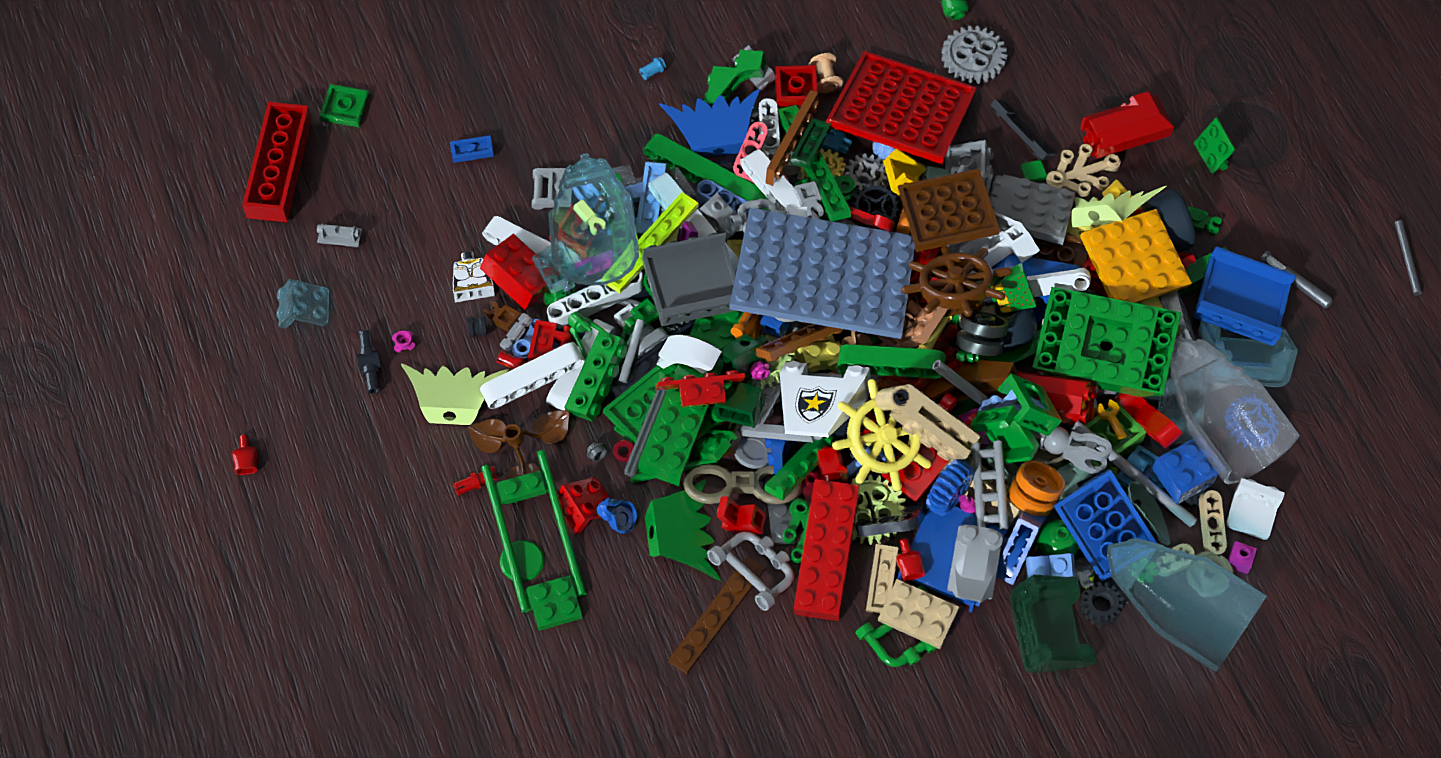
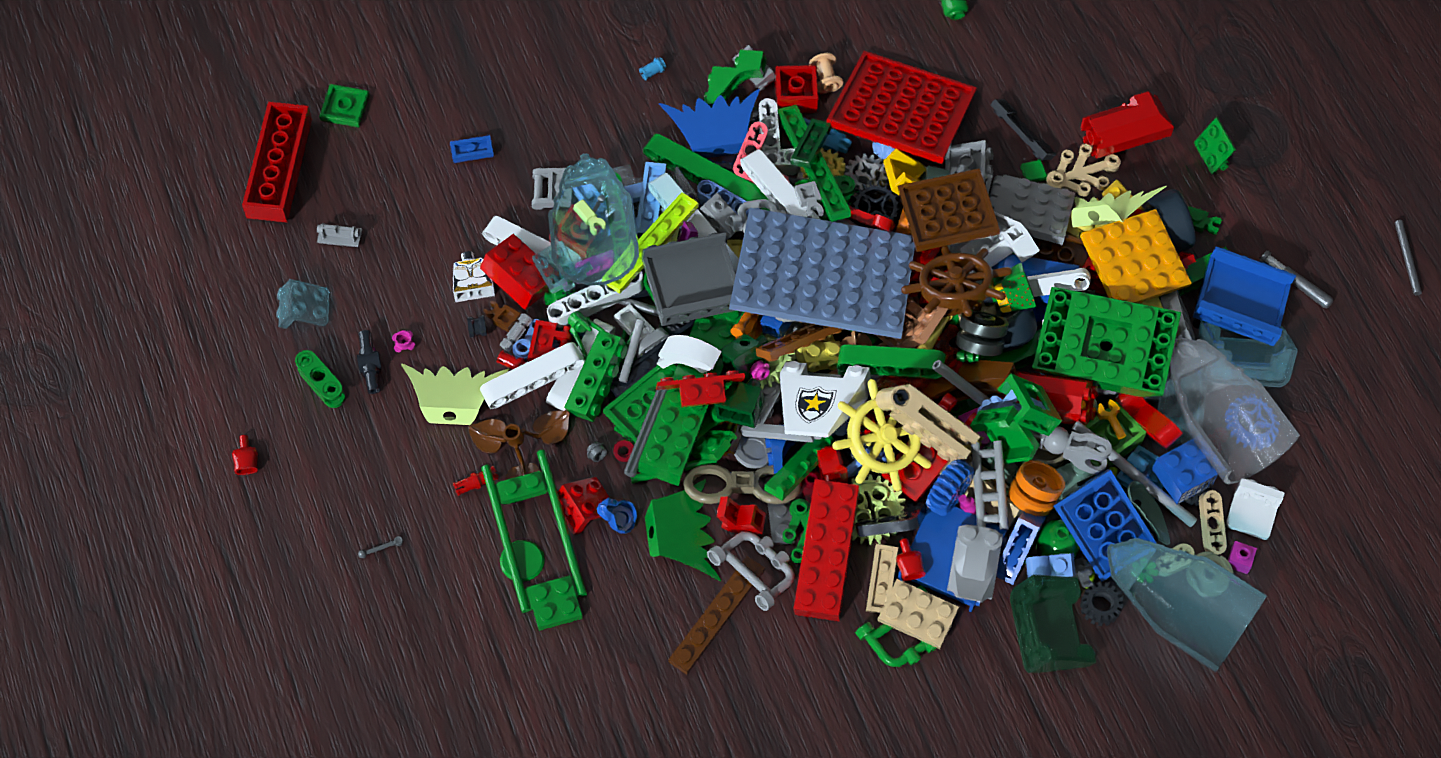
(311, 369): none -> green piece
(398, 541): none -> dark grey hinge
(644, 311): green plate -> none
(790, 141): dark orange plate -> none
(972, 48): light grey gear -> none

